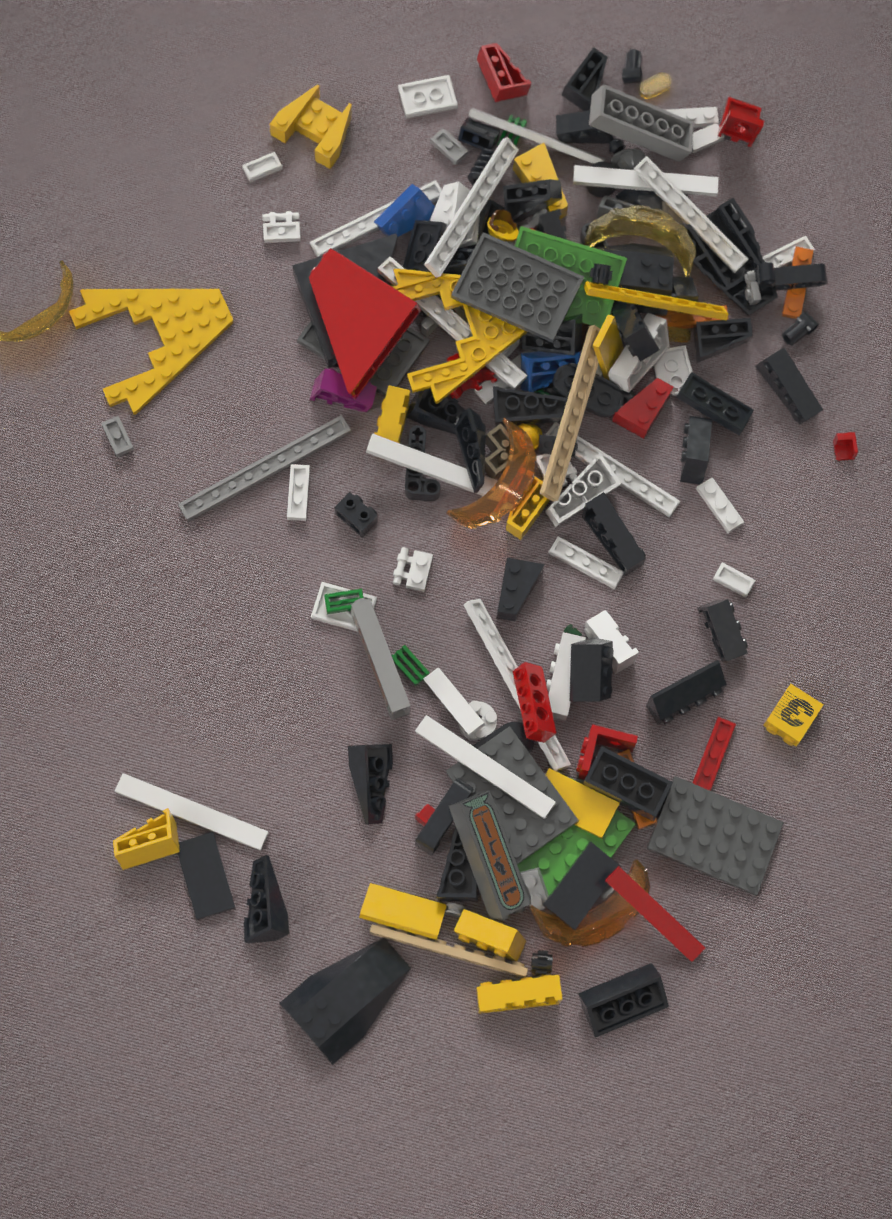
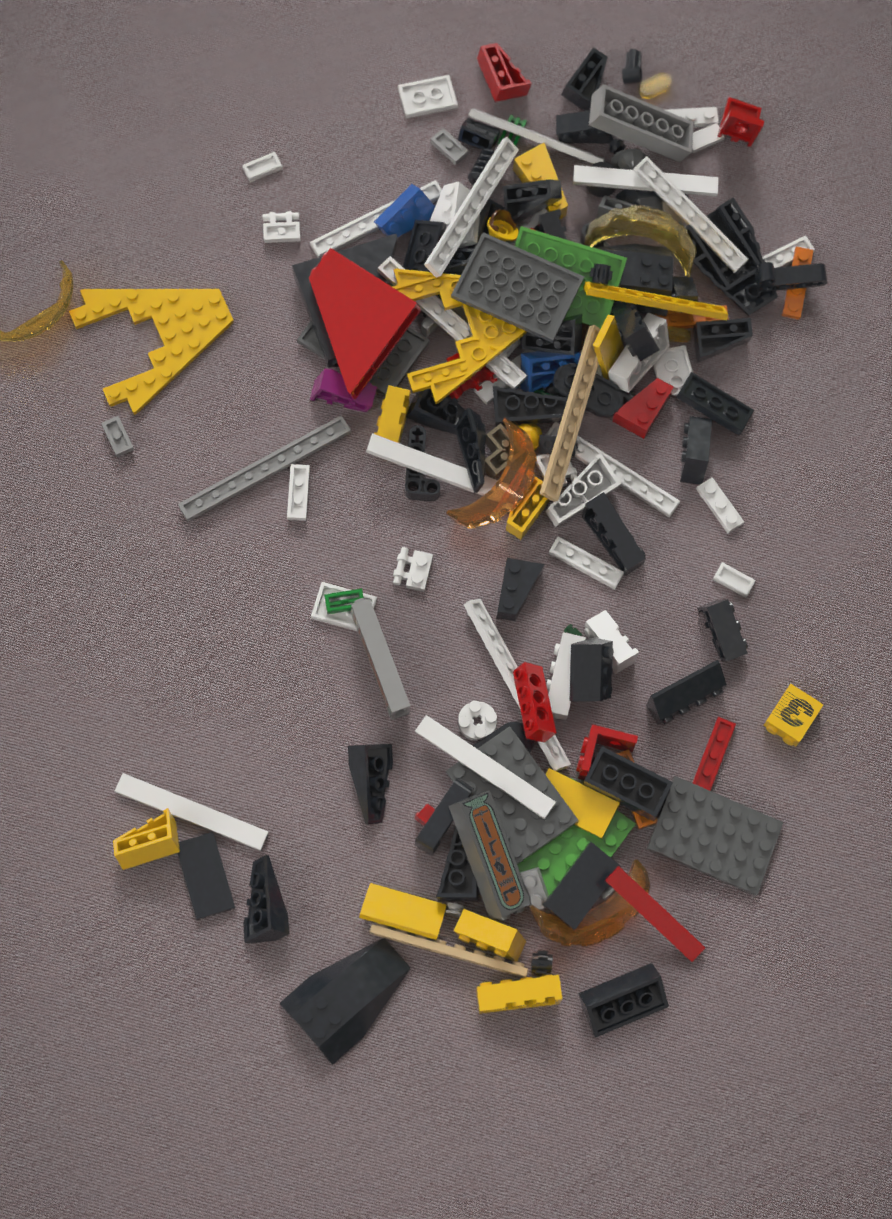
(315, 121): yellow wedge -> none
(356, 514): black brick -> none
(399, 653): green tile -> none
(454, 702): white tile -> none
(752, 290): light grey plate -> none
(789, 385): black wedge -> none
(804, 325): black piece -> none
(845, 446): red panel -> none

